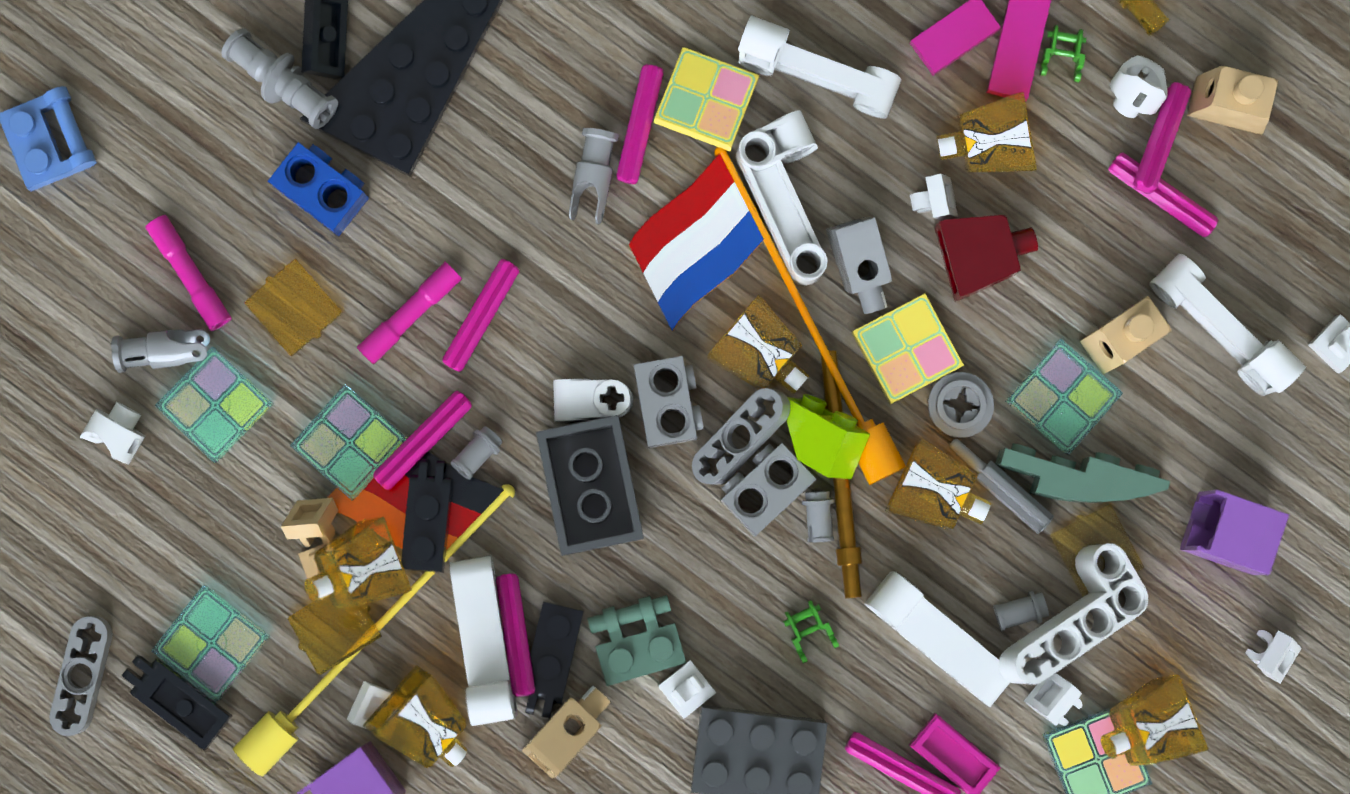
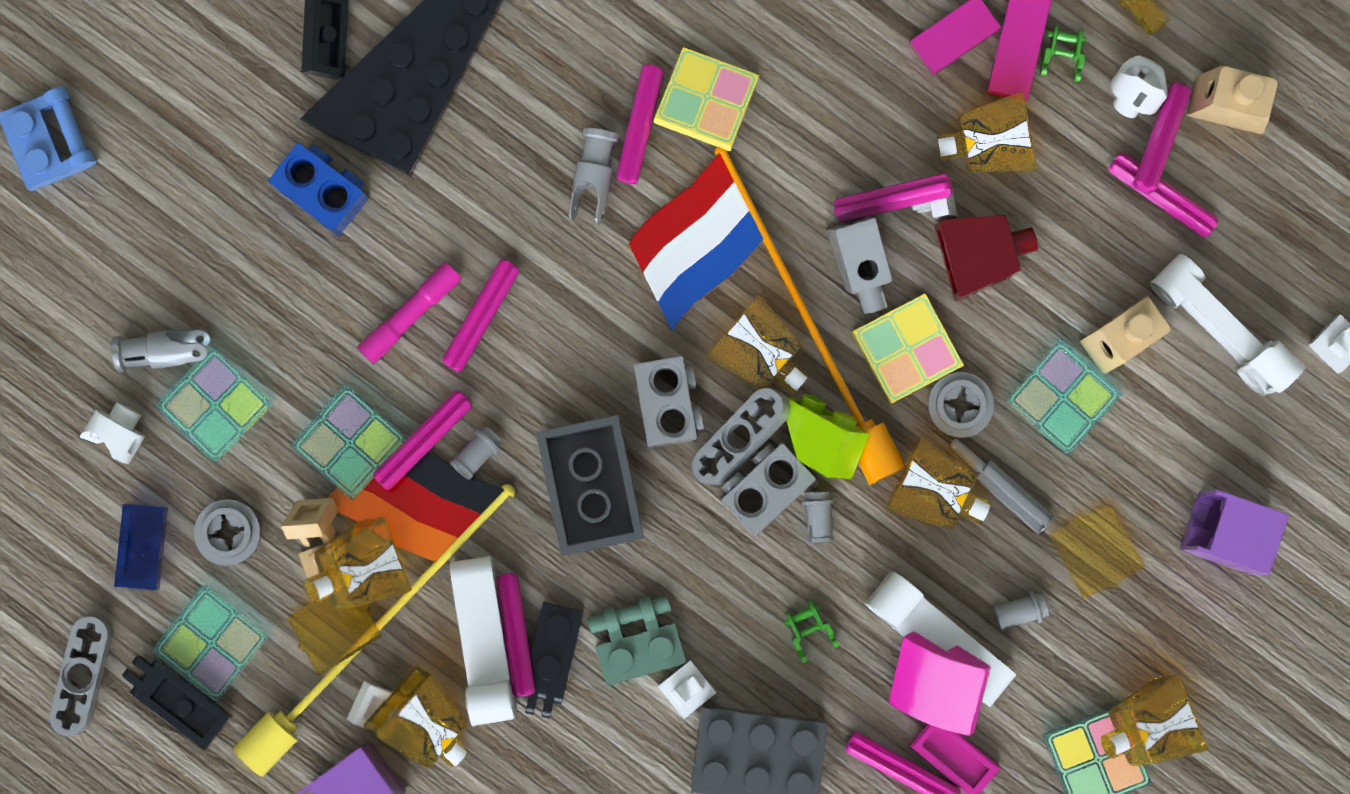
(141, 547): none -> clear blue plate
(175, 252): dark pink piece -> none
(211, 521): none -> light grey gear
(278, 78): light grey piece -> none
(293, 307): clear yellow piece -> none
(427, 519): black hinge -> none
(552, 746): tan torso -> none
(583, 399): white piece -> none
(765, 49): white piece -> none
(784, 142): white piece -> none
(848, 555): pearl gold bar -> none
(893, 197): none -> dark pink axle
(939, 684): none -> slope
(1054, 699): white tile -> none
(1071, 622): white beam -> none
(1095, 482): sand green slope -> none
(1278, 657): white tile -> none

